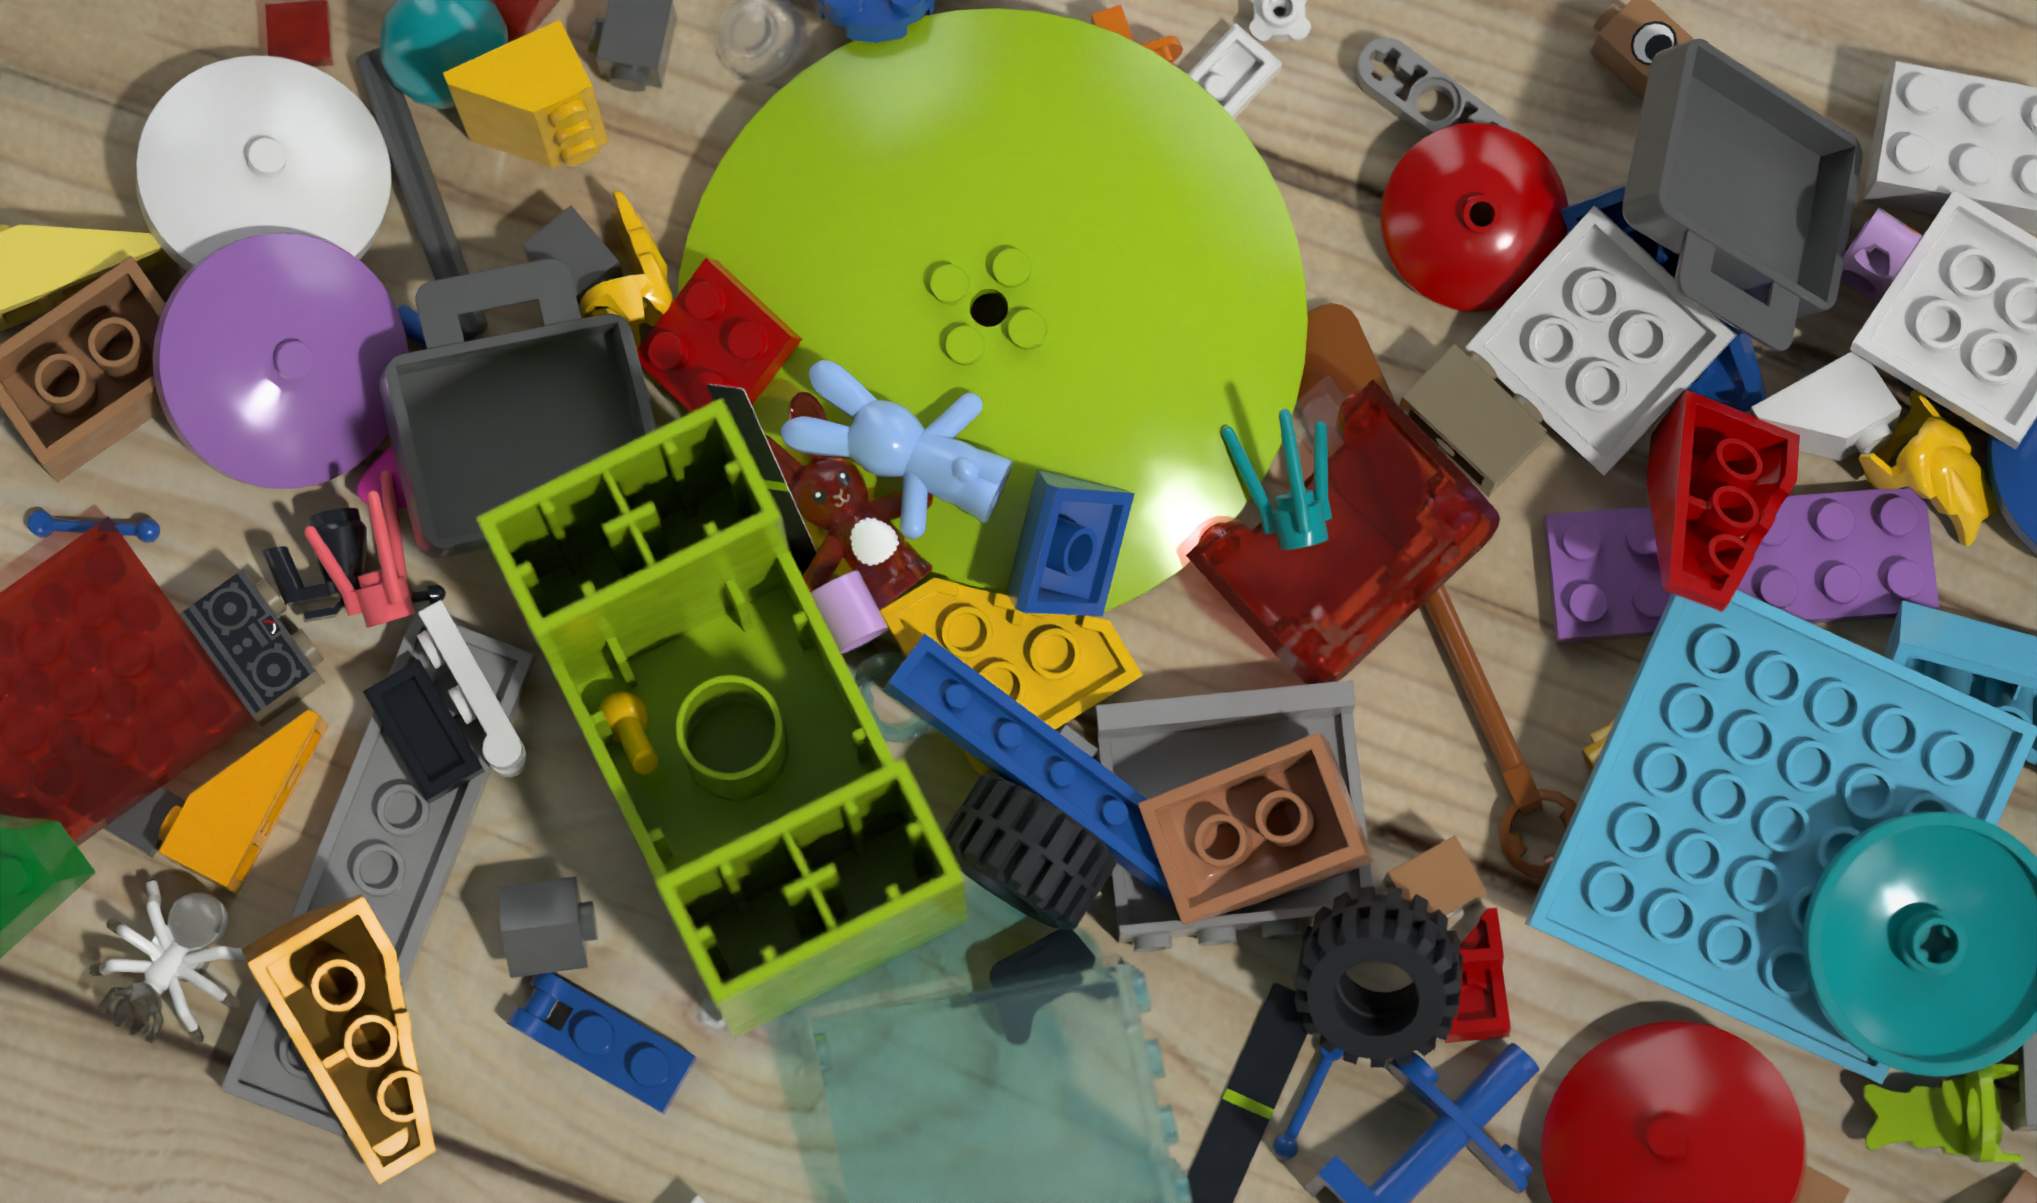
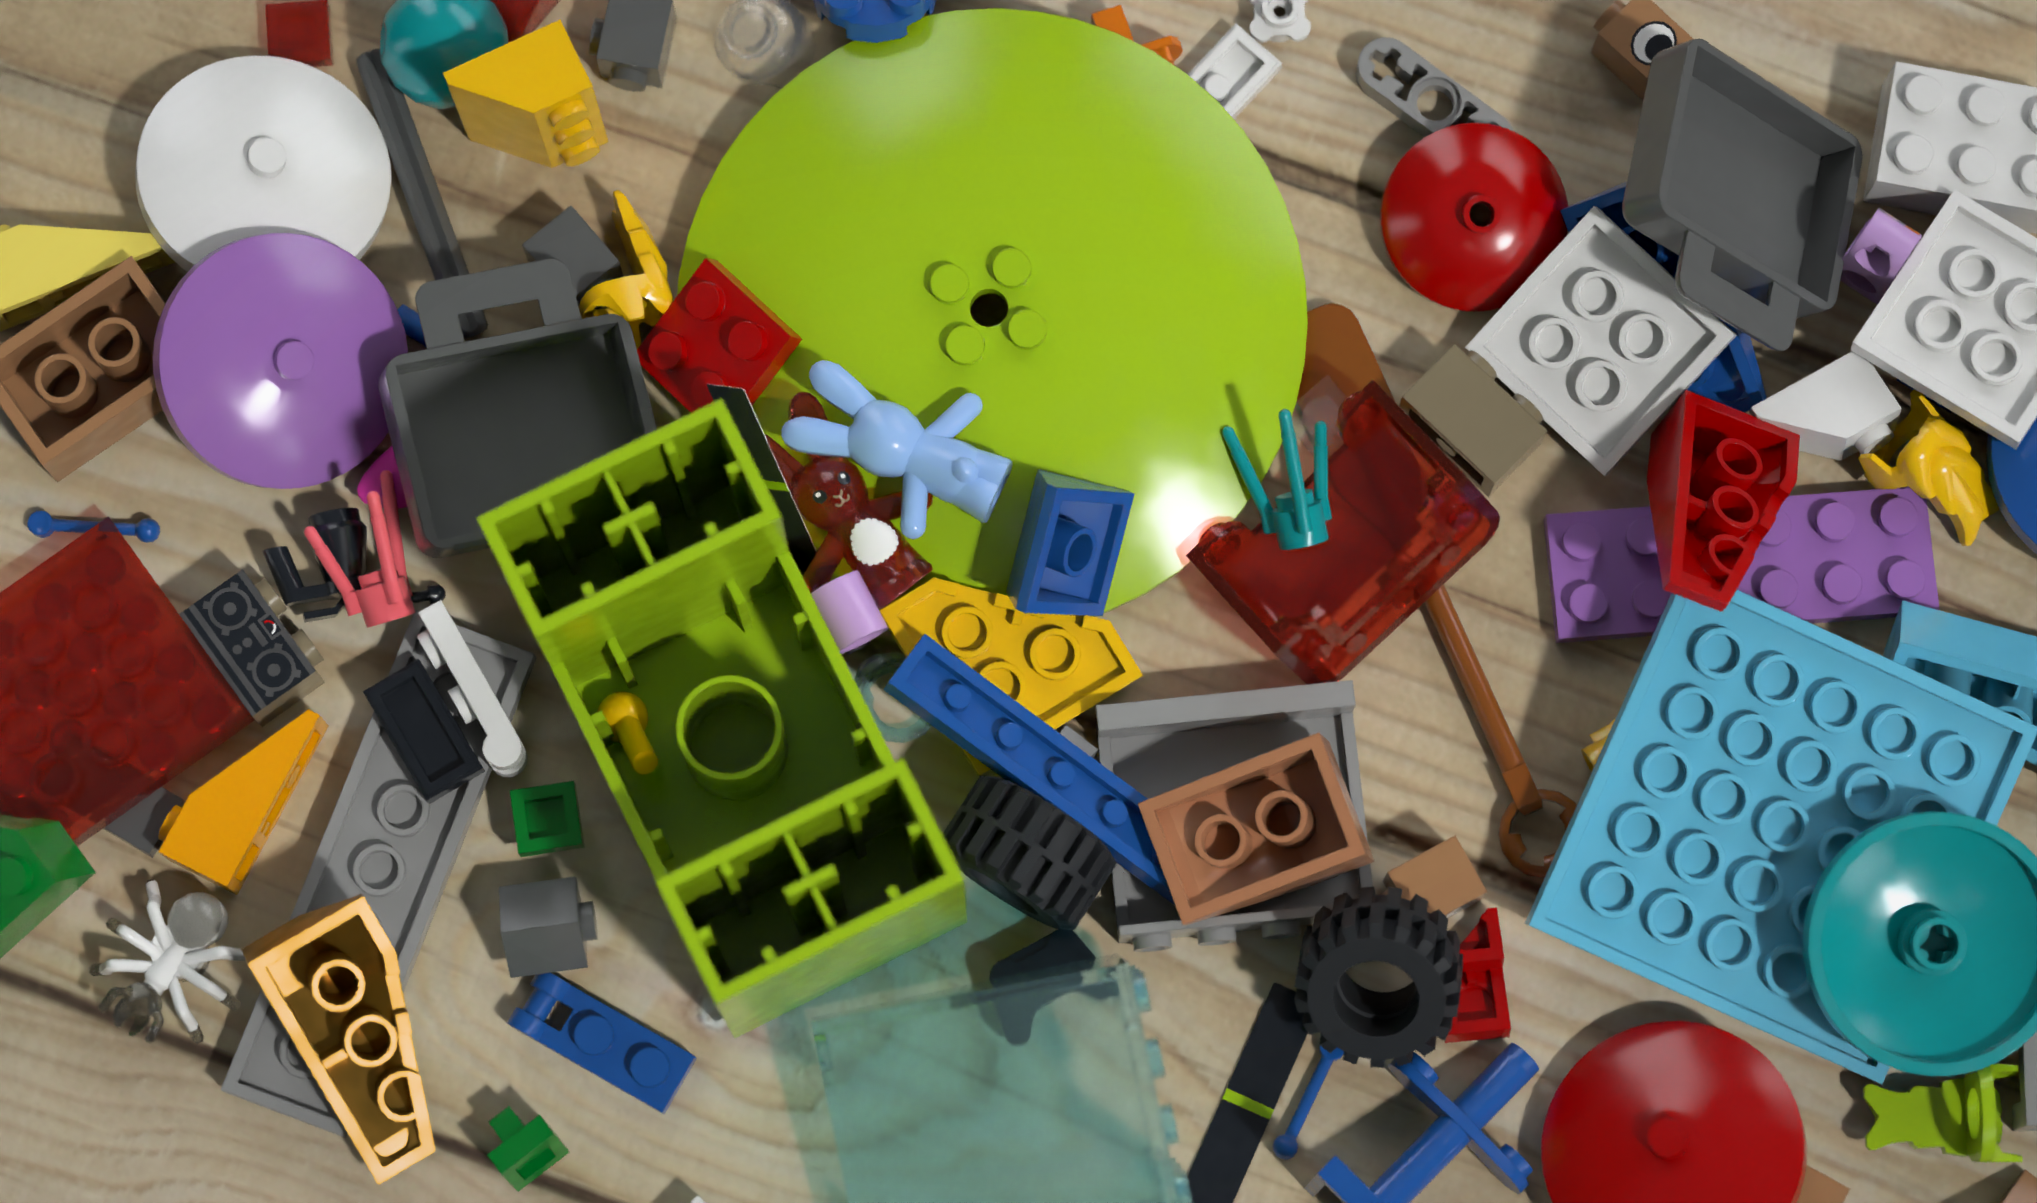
(525, 1148): none -> green tile
(547, 818): none -> green tile

